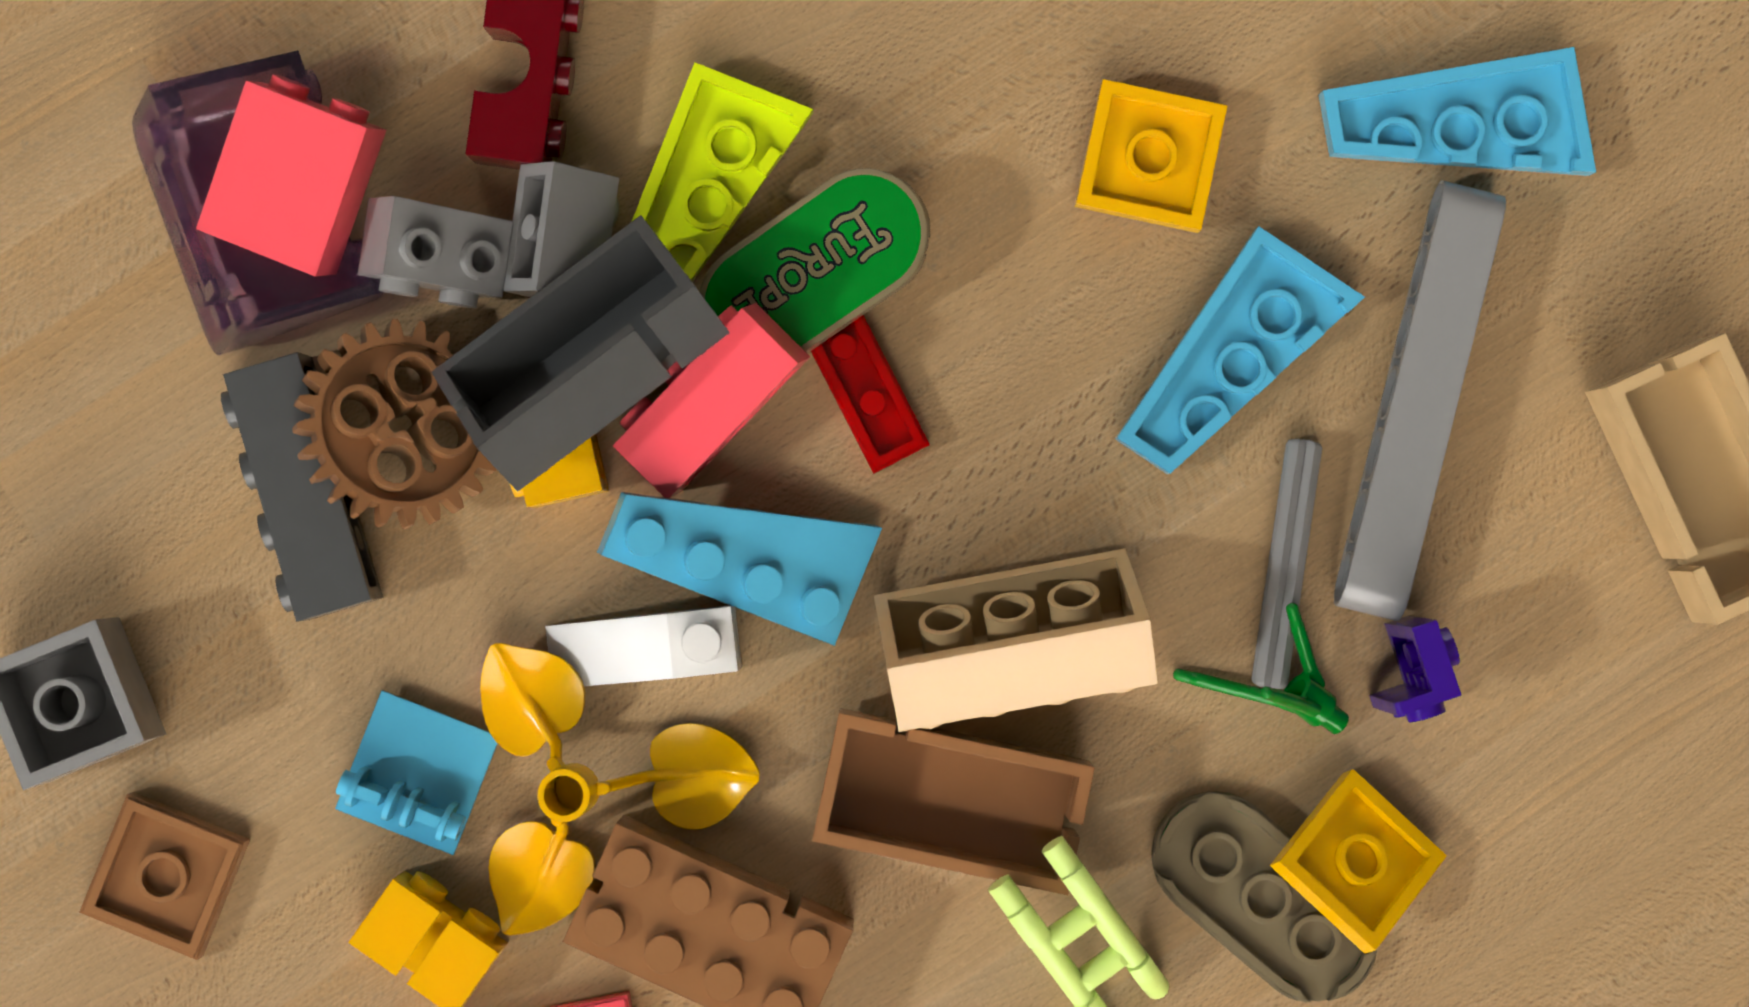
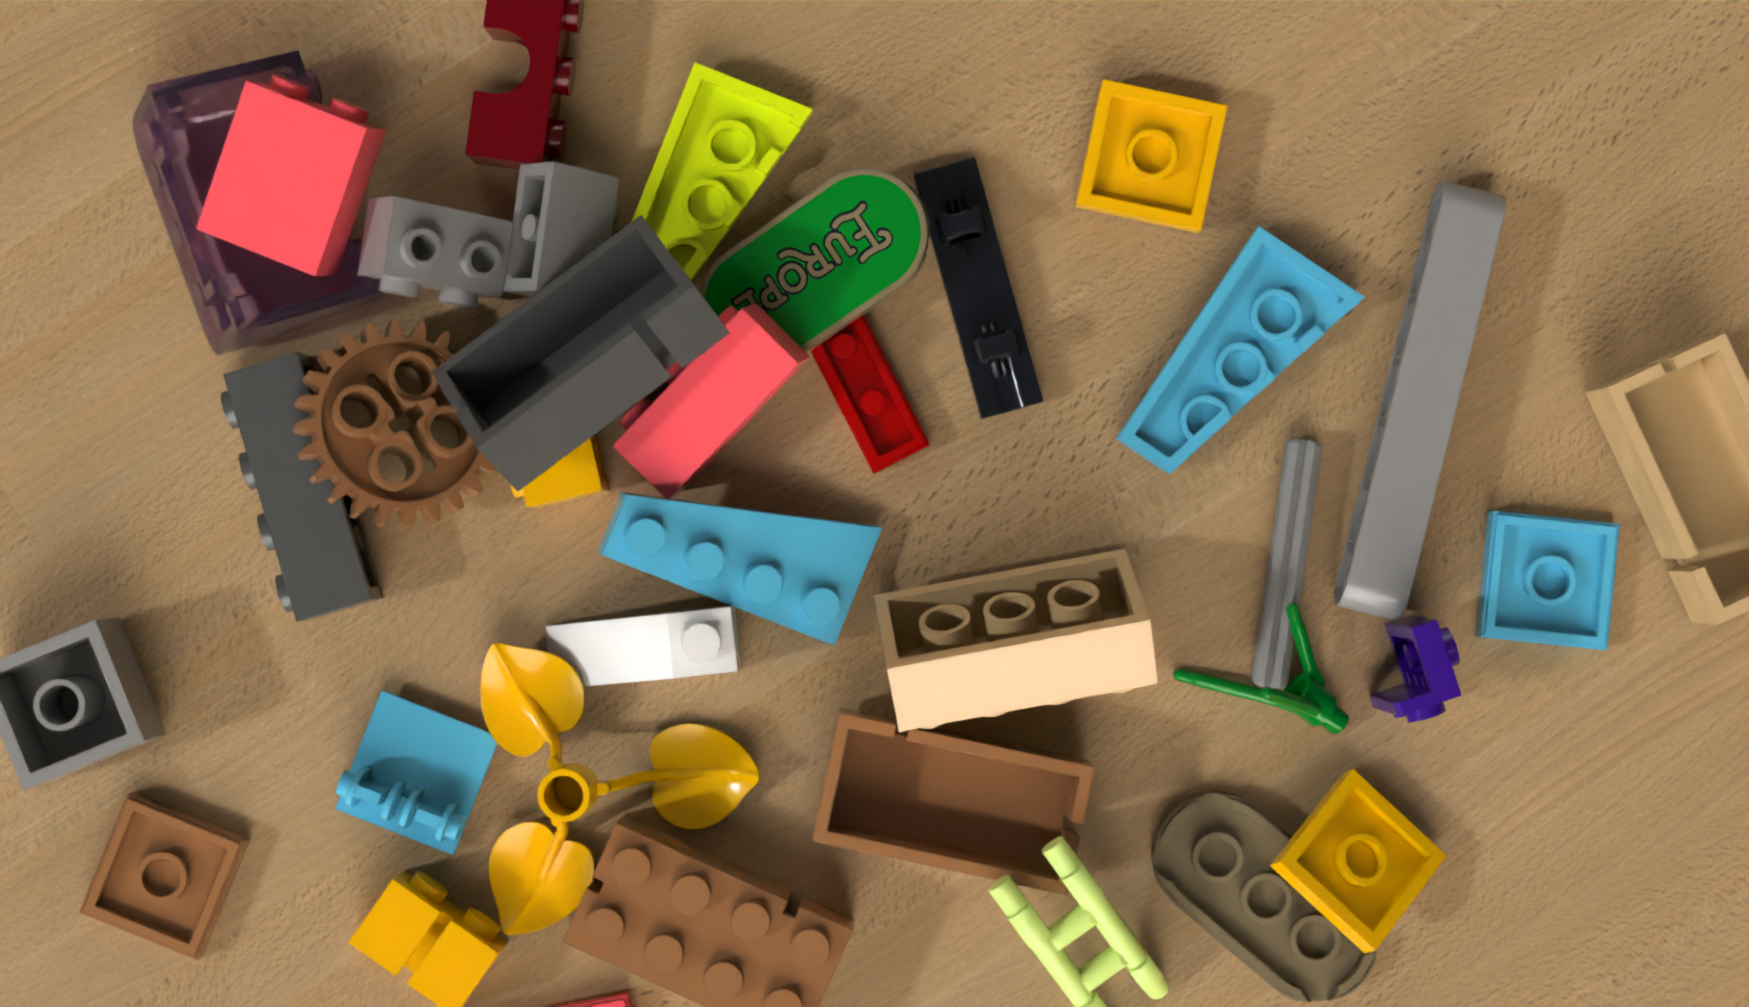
(978, 289): none -> black hinge
(1479, 115): medium azure wing -> none
(1547, 580): none -> medium azure tile

